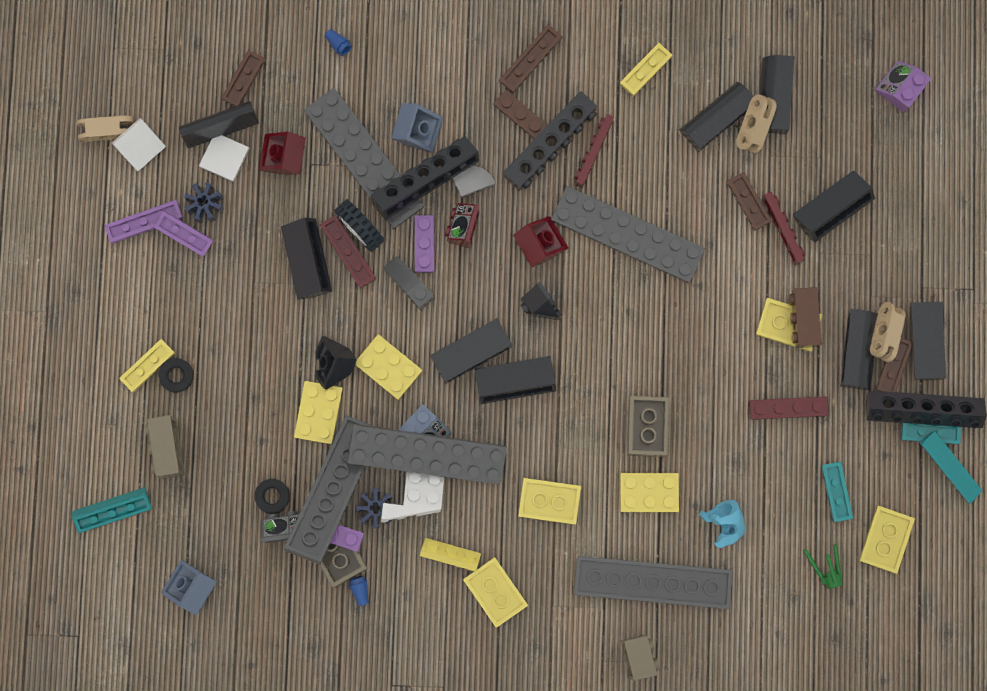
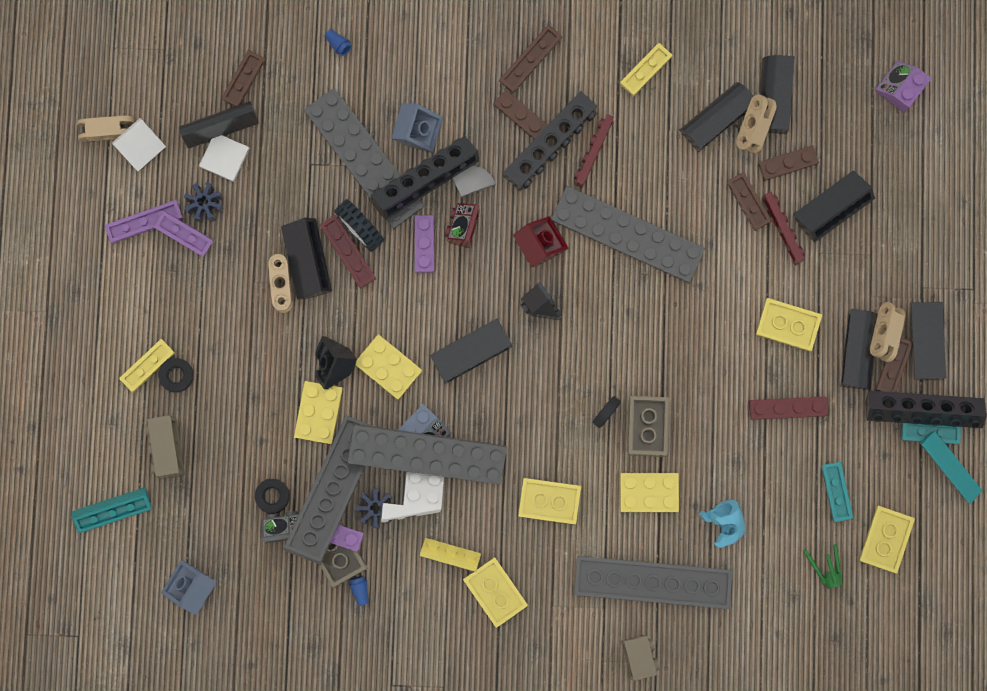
(276, 274): none -> tan piece
(282, 153): dark red slope -> none
(409, 283): dark grey slope -> none
(515, 380): black brick -> none
(606, 412): none -> black tyre
(788, 163): none -> reddish brown plate
(805, 317): reddish brown brick -> none

